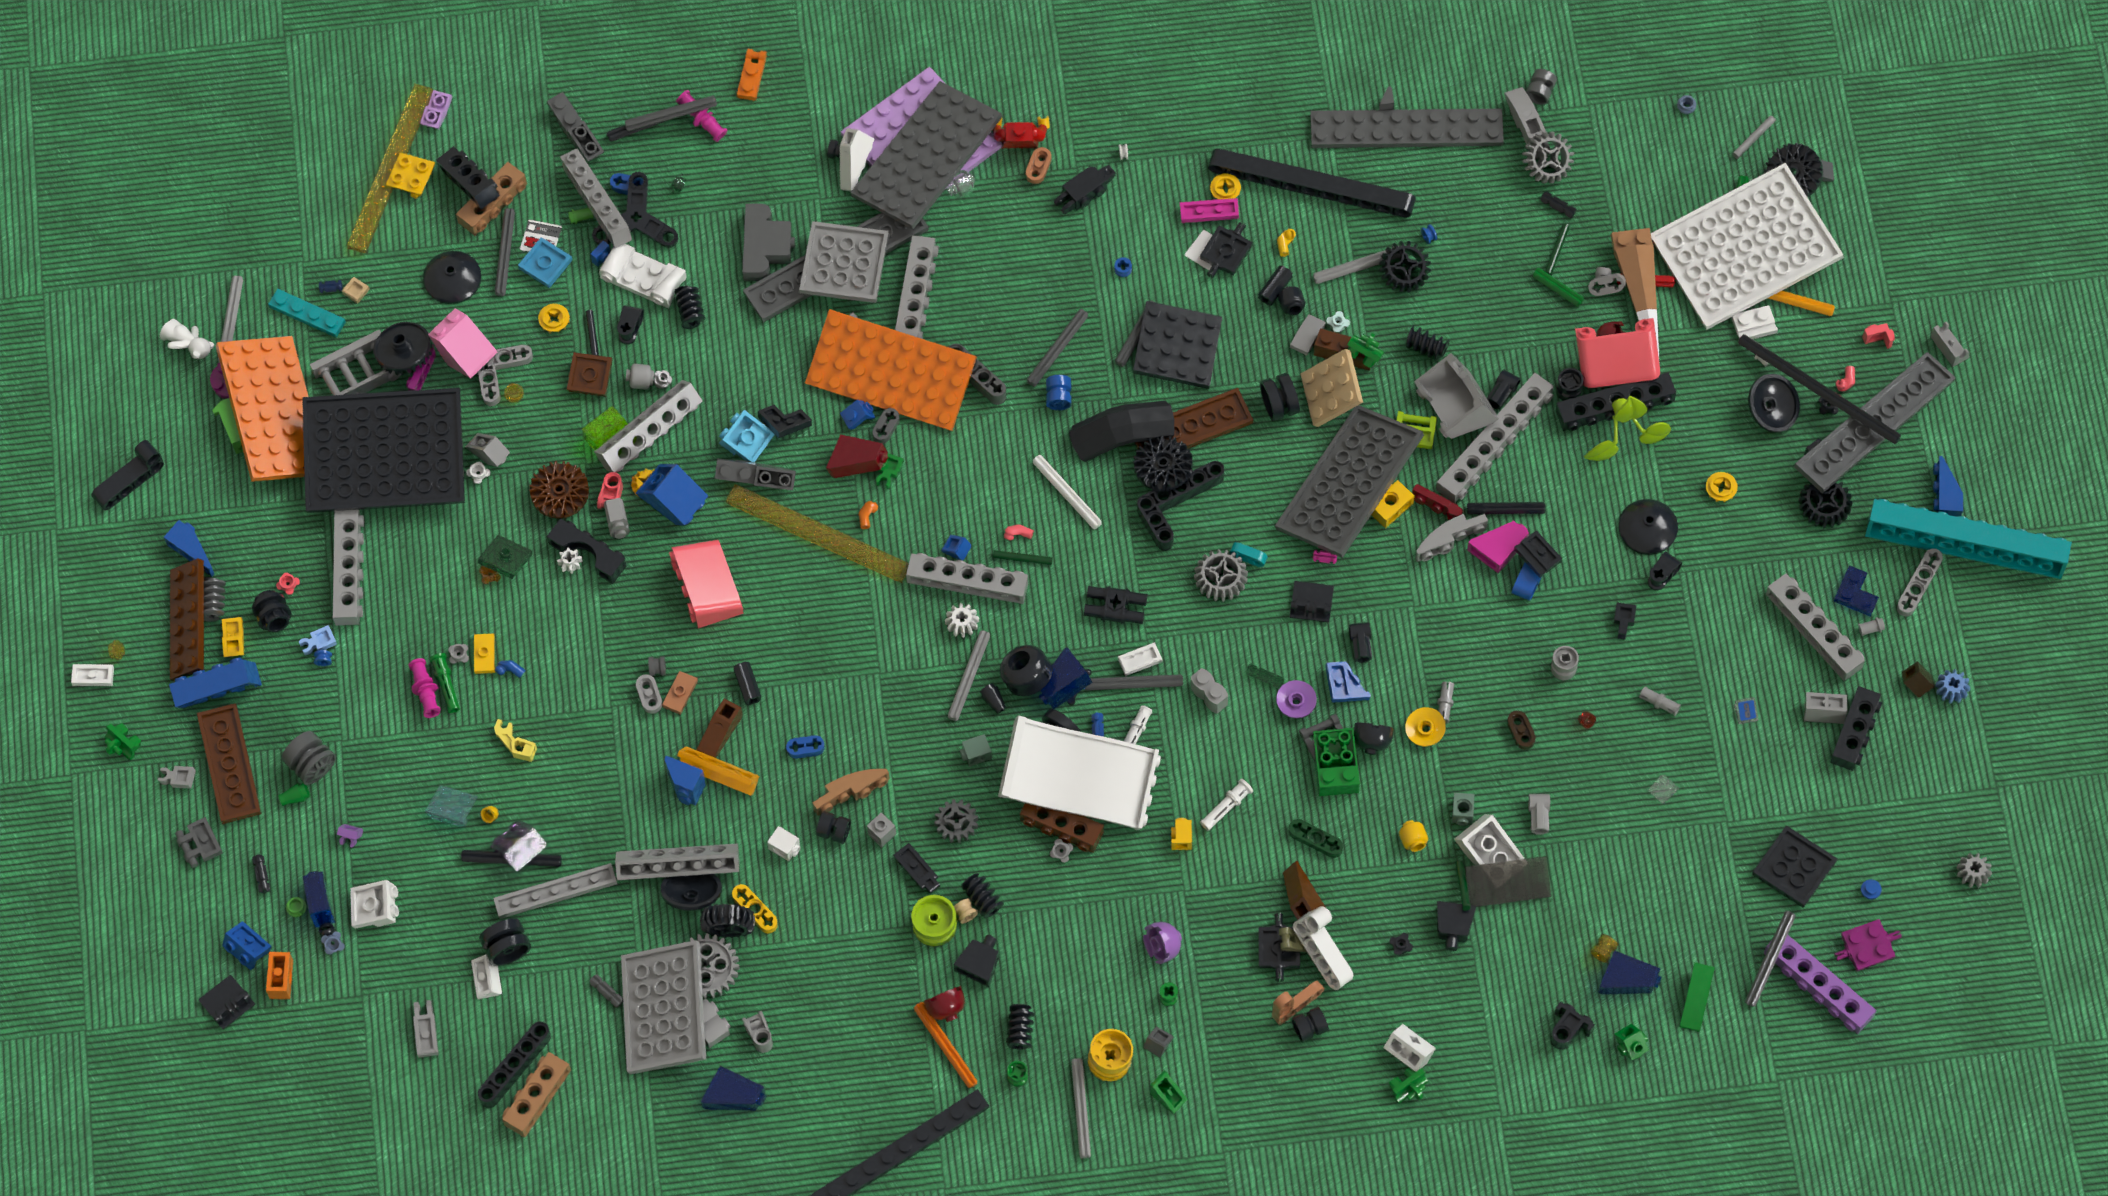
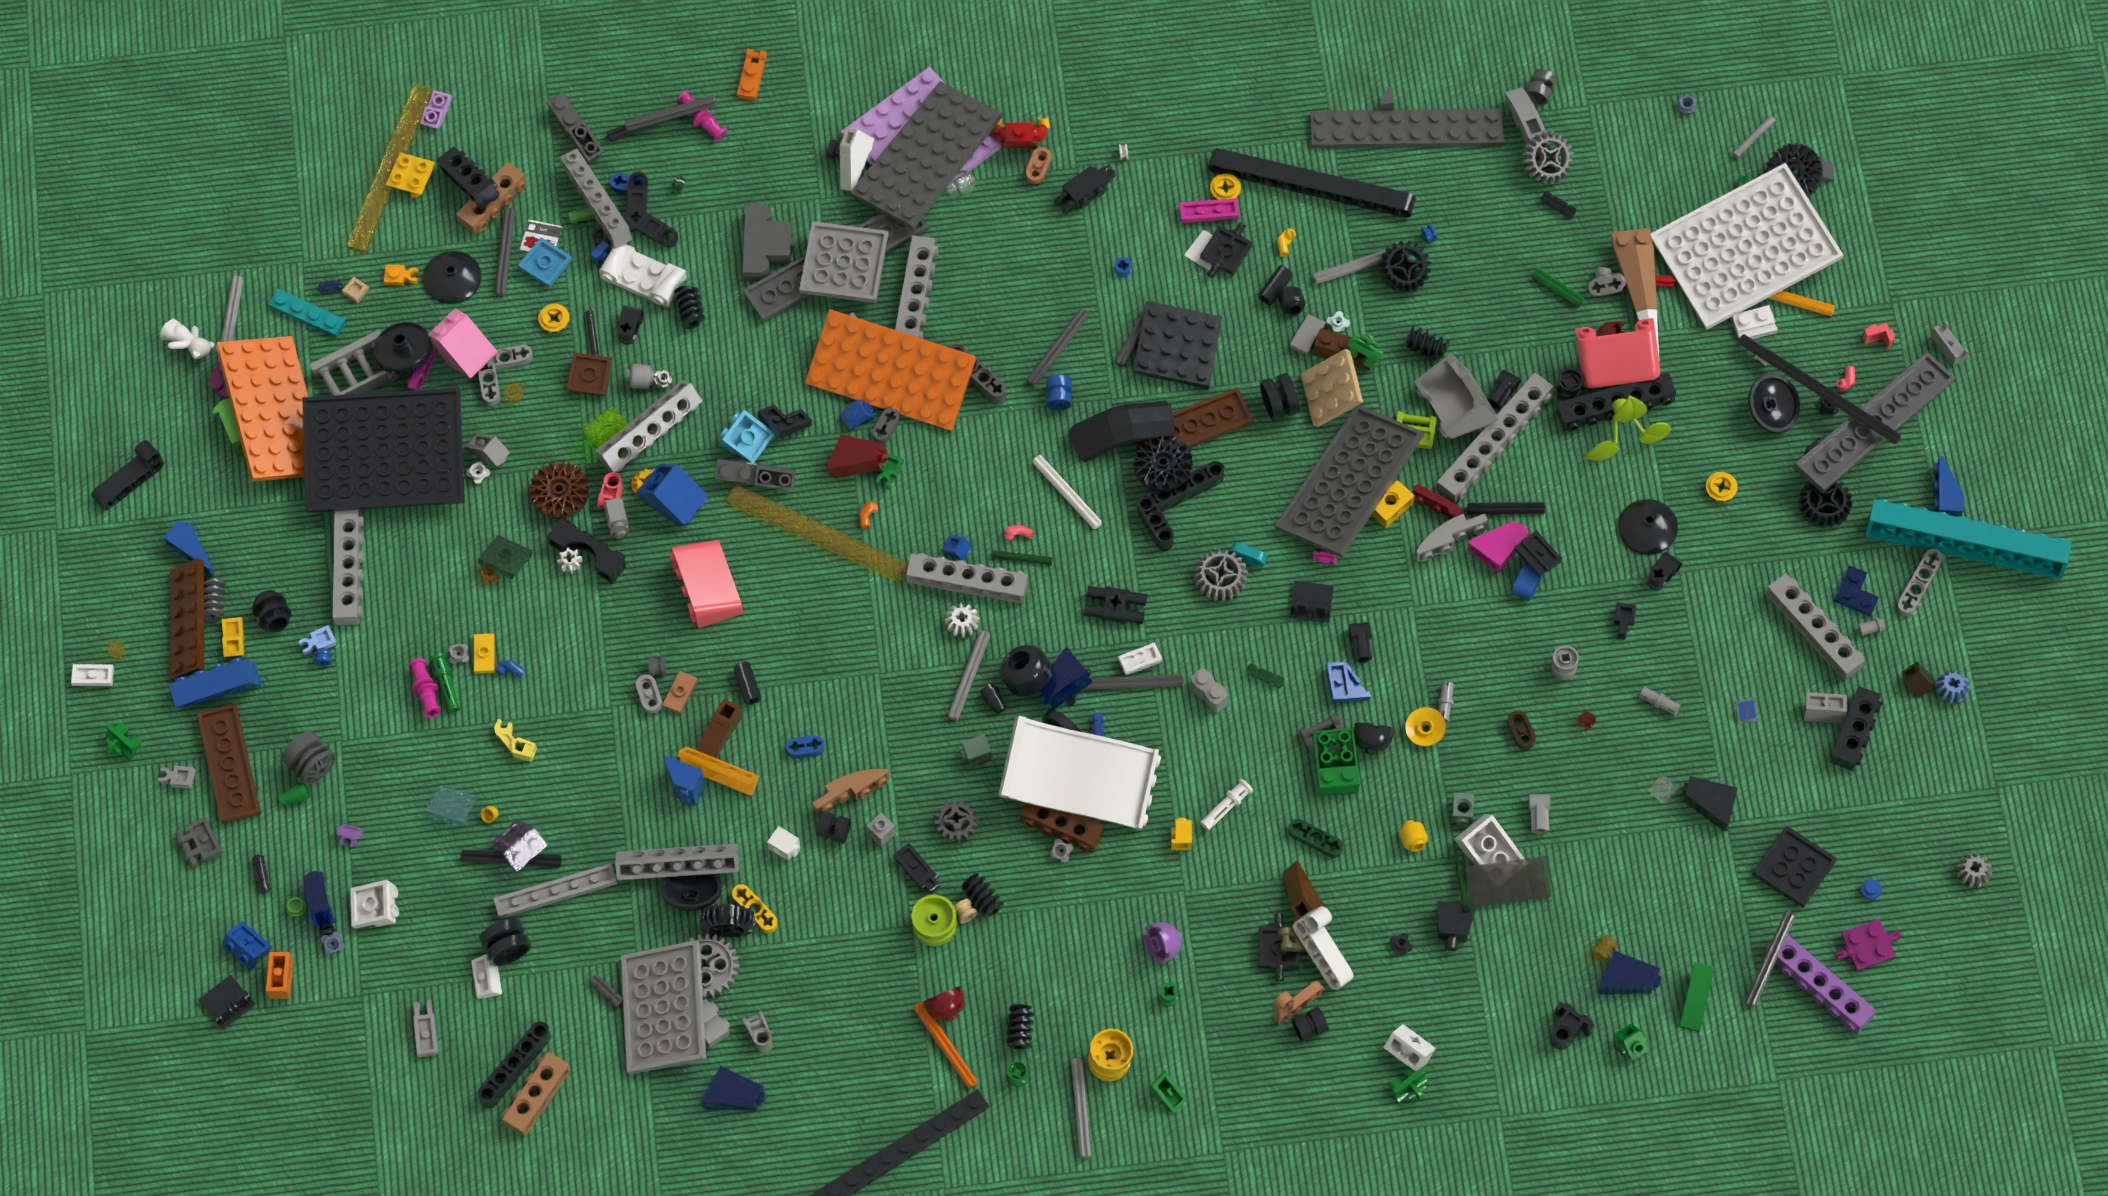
(286, 577): coral plate -> none
(397, 274): none -> light orange plate
(978, 960): black torso -> none
(1138, 725): white pin -> none
(1158, 1041): dark grey slope -> none
(1293, 691): medium lavender dish -> none
(1557, 248): dark green bar -> none
(1711, 800): none -> black slope

